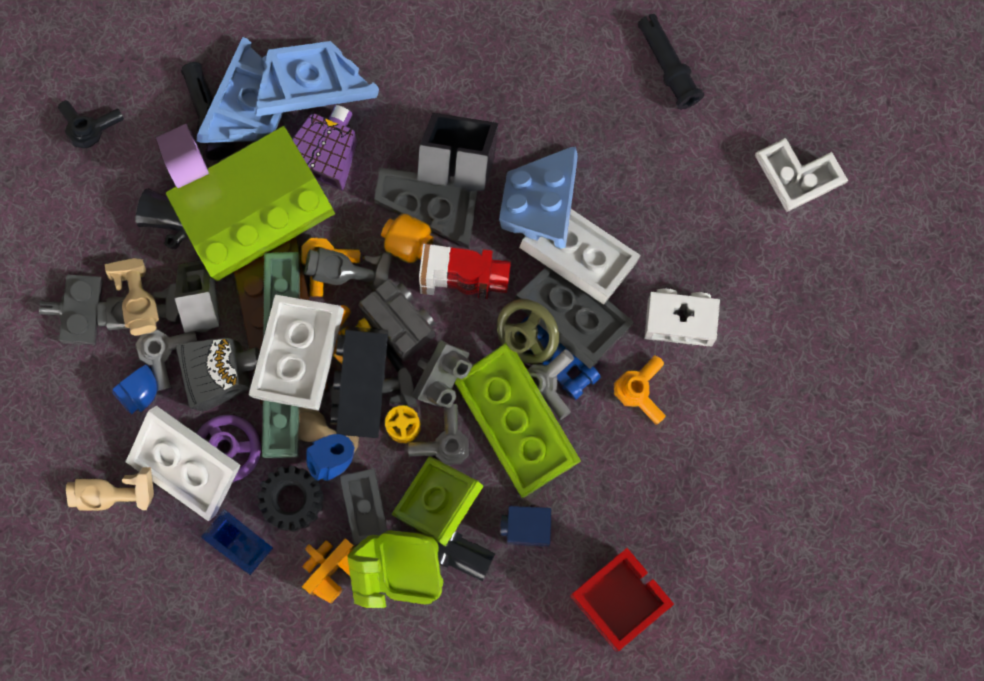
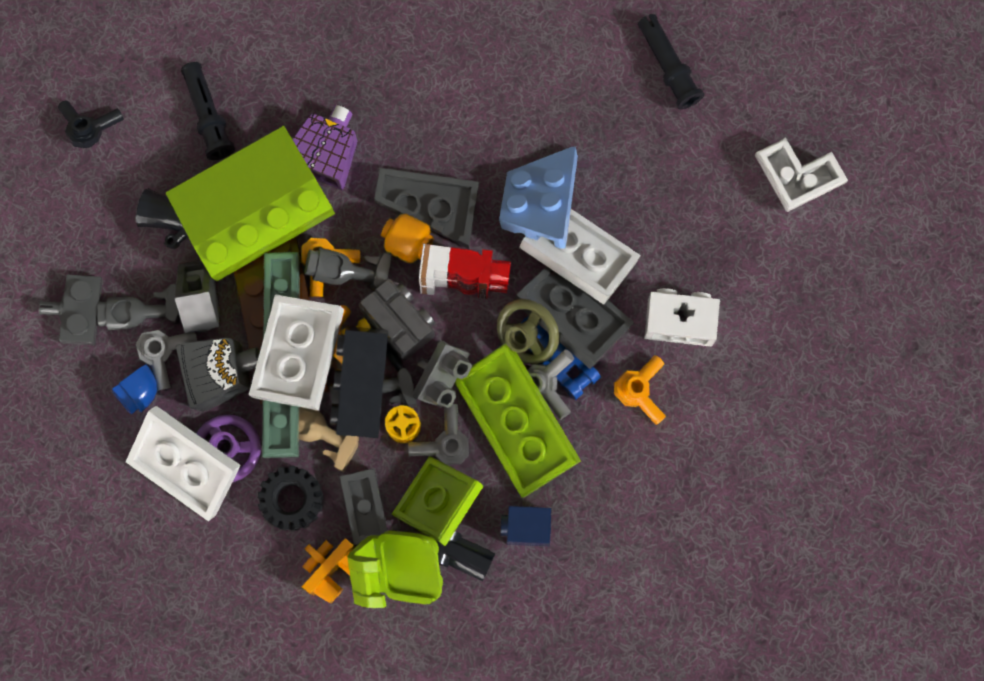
(101, 495): tan piece -> none
(138, 306): tan piece -> none
(182, 155): lavender beam -> none
(233, 107): light blue wing -> none
(237, 541): clear blue slope -> none
(309, 78): light blue wing -> none
(329, 456): blue piece -> none
(457, 152): black piece -> none
(620, 602): red piece -> none

